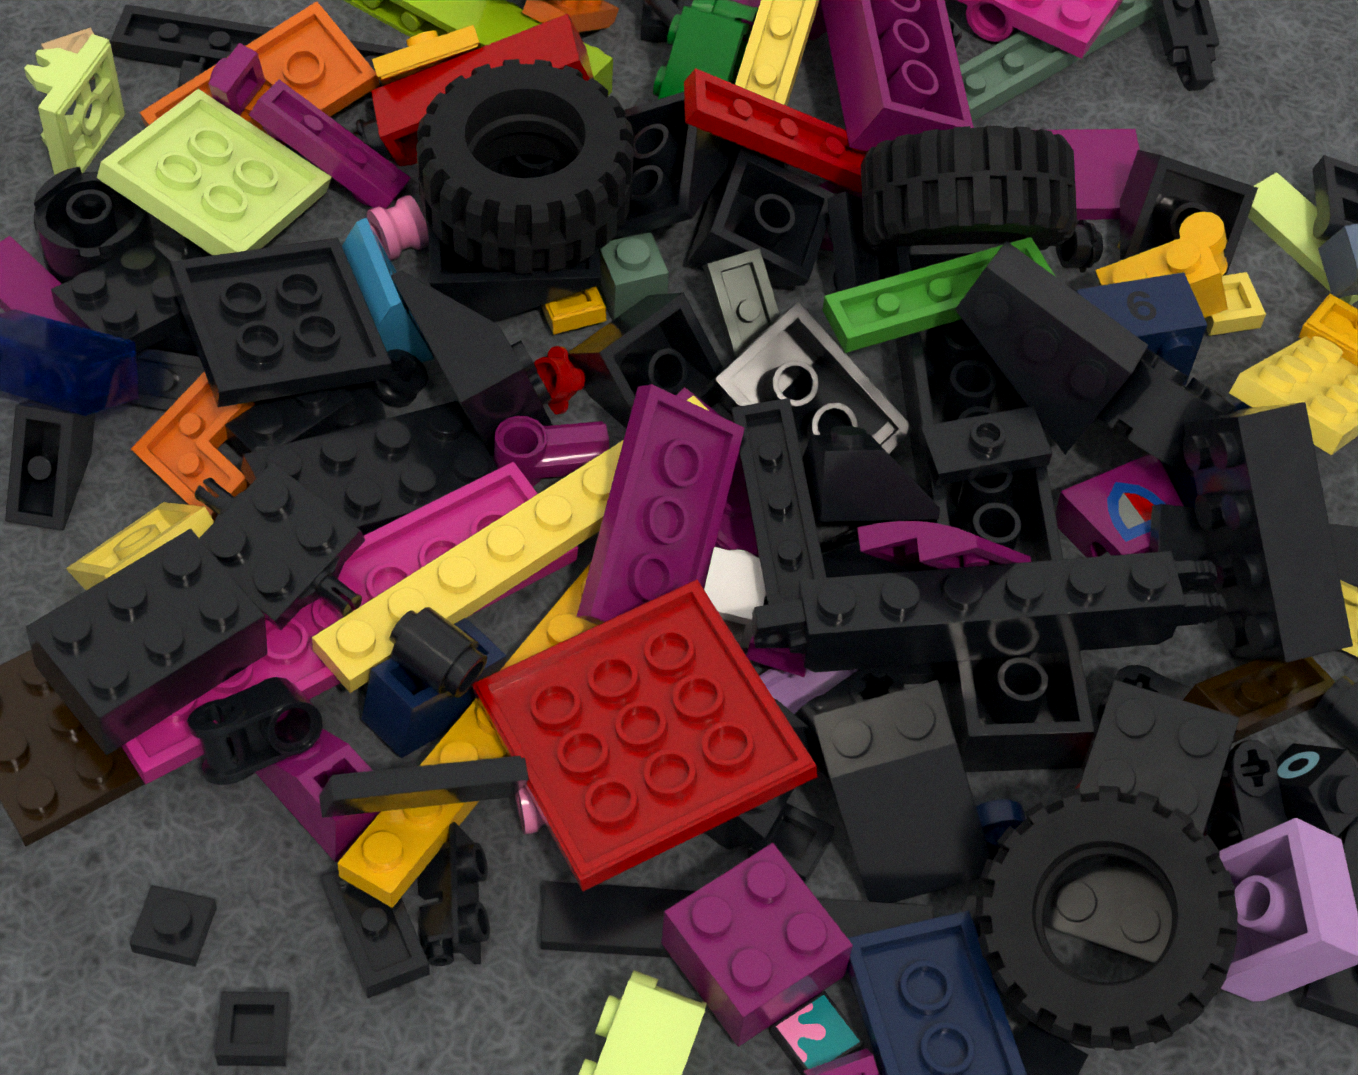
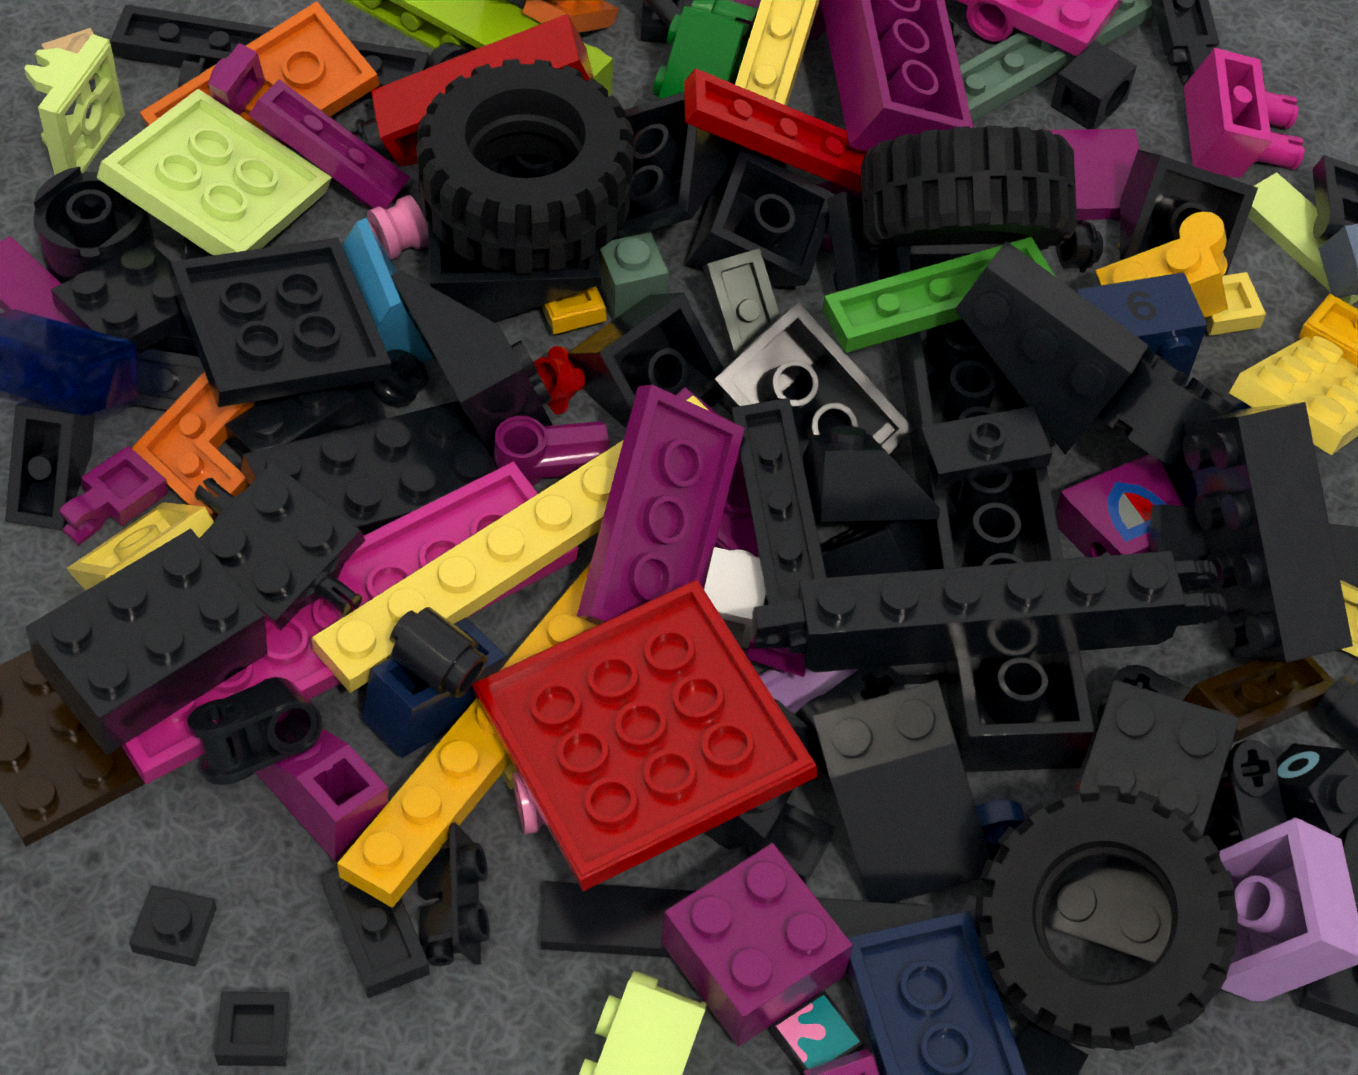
(115, 488): none -> magenta plate
(423, 786): black tile -> none
(424, 52): yellow plate -> none
(932, 545): magenta slope -> none
(1093, 86): none -> black brick
(1233, 116): none -> dark pink brick

